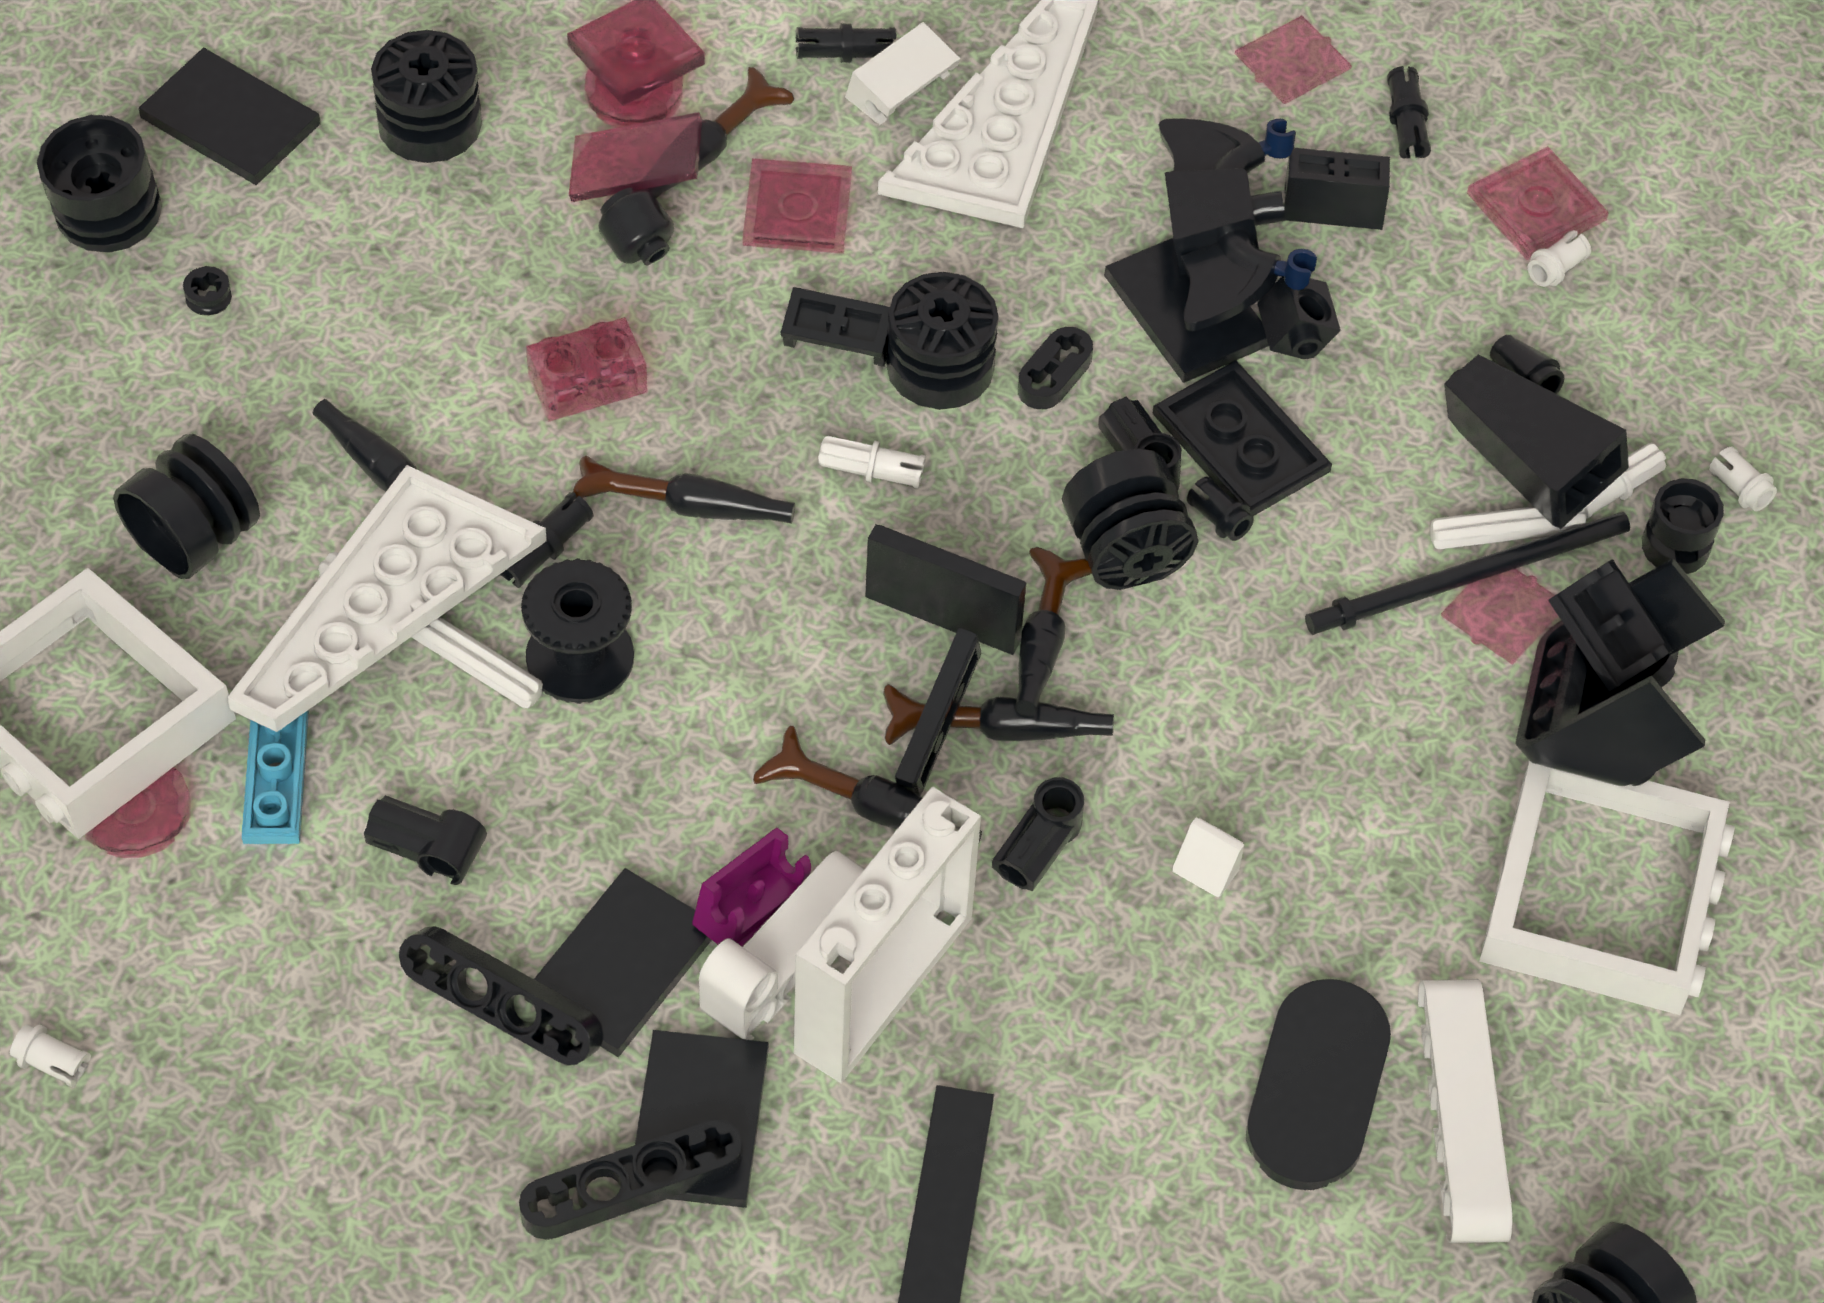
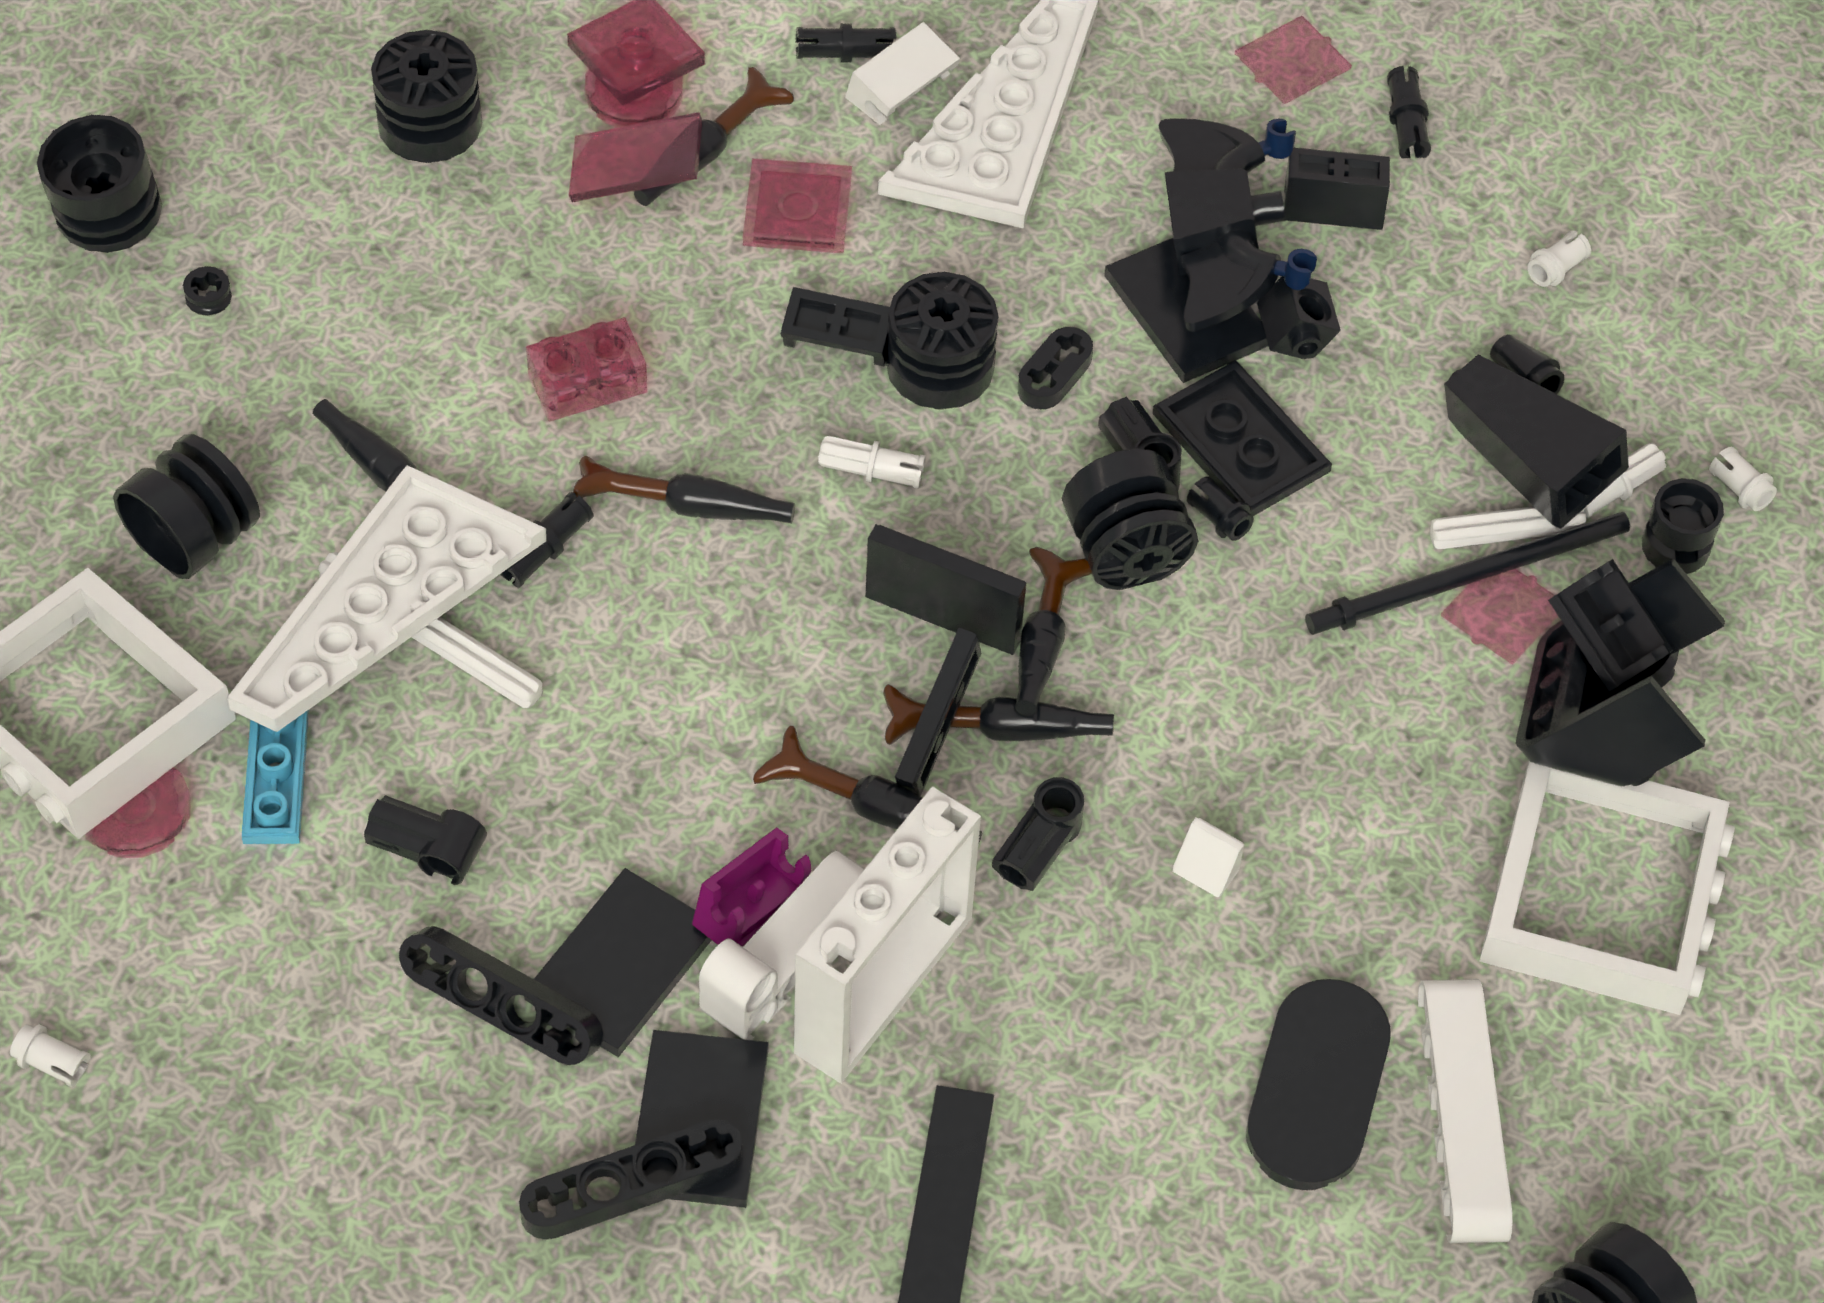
(229, 116): black tile -> none
(578, 630): black hose -> none
(636, 226): black head -> none
(1537, 202): clear pink tile -> none

